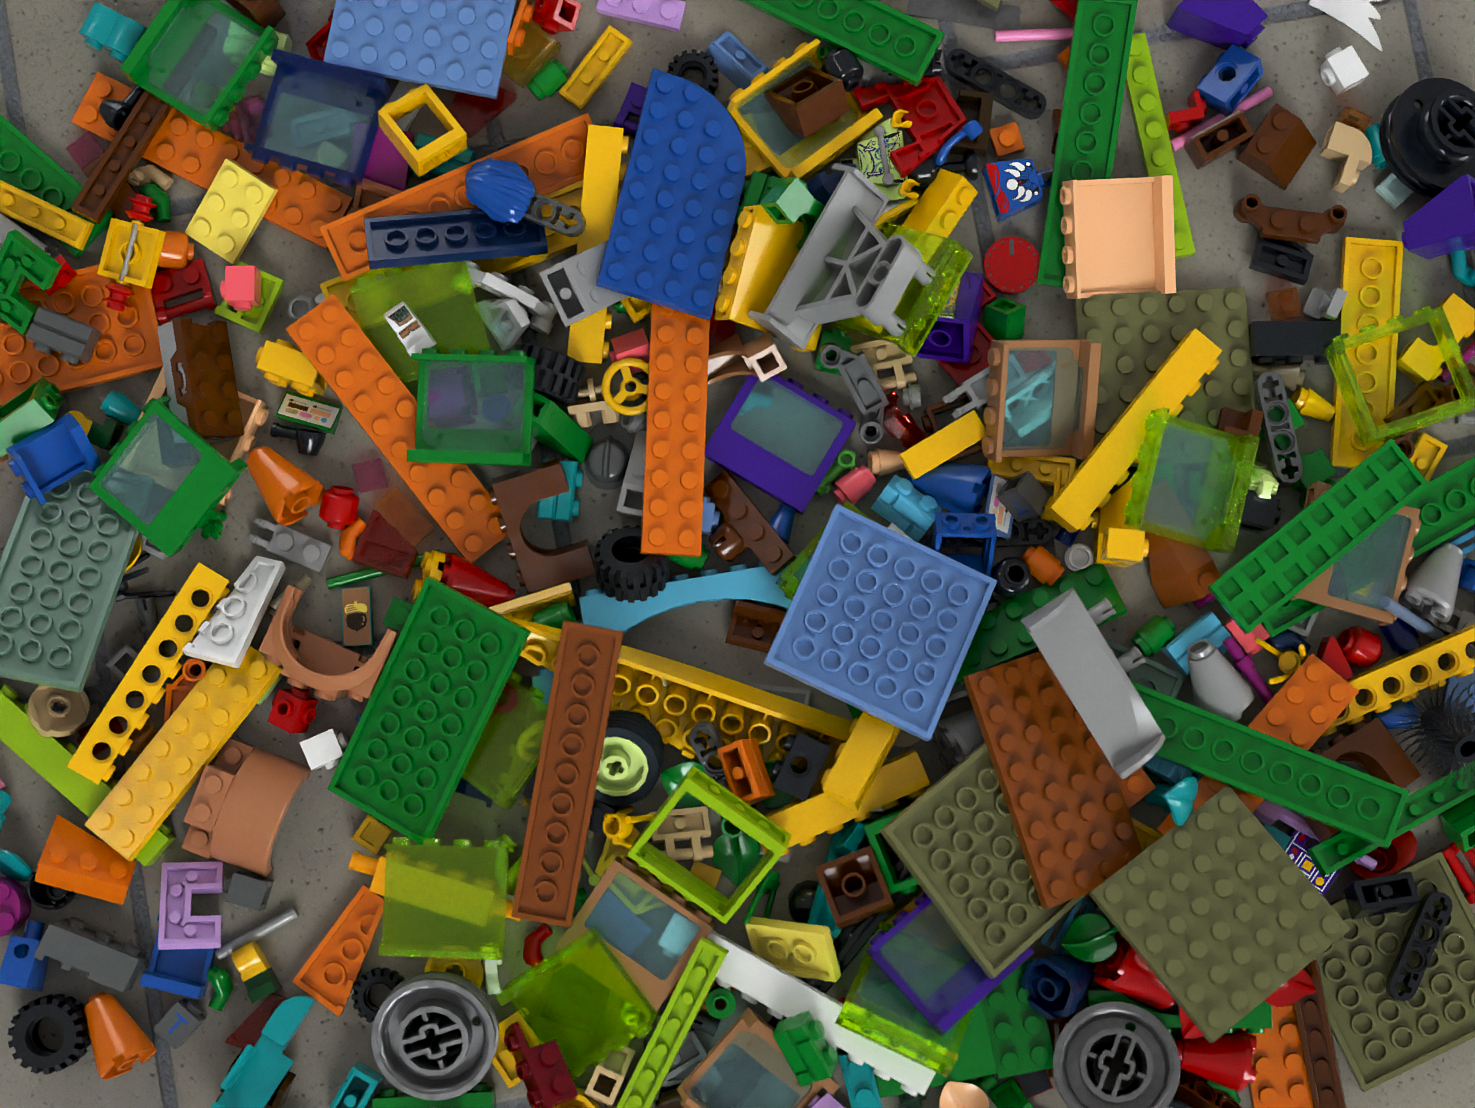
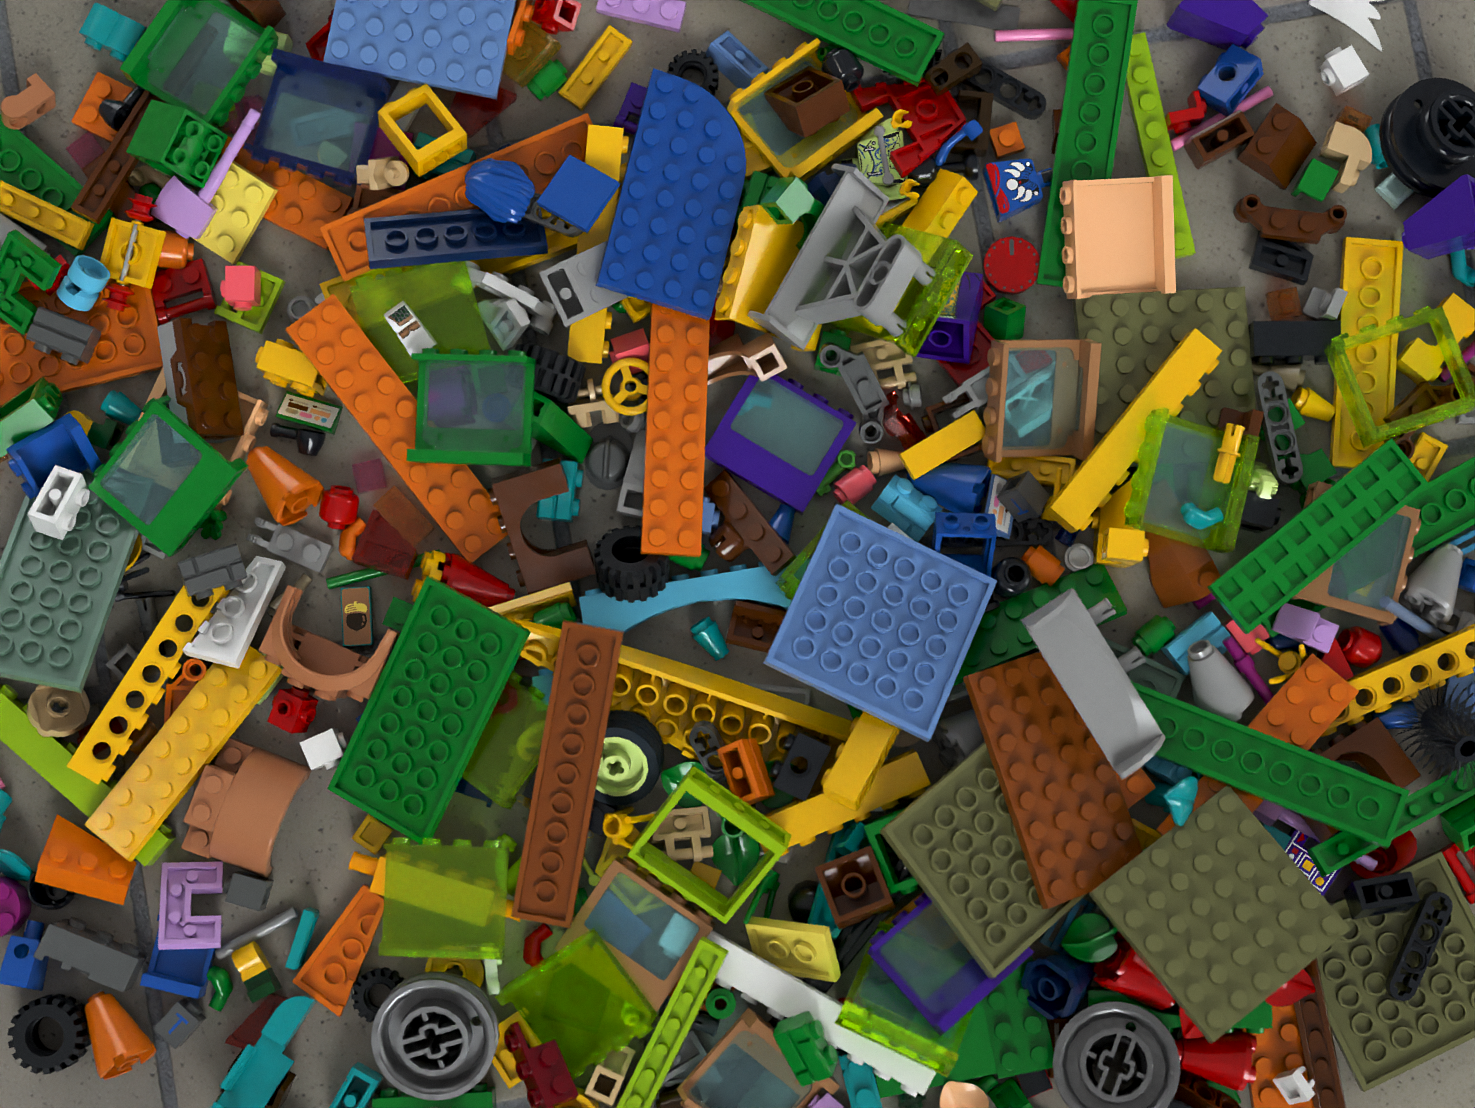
(28, 105): none -> nougat leg
(59, 502): none -> white brick
(83, 283): none -> medium azure wheel
(177, 143): none -> green brick
(191, 210): none -> lavender piece
(212, 571): none -> dark grey brick
(302, 938): none -> teal tile
(383, 173): none -> tan hips
(578, 193): none -> blue tile
(709, 637): none -> teal cone
(953, 69): none -> dark brown leg
(1199, 519): none -> teal arm
(1228, 453): none -> yellow axle
(1294, 1086): none -> white tile
(1305, 627): none -> lavender slope
(1315, 180): none -> green panel

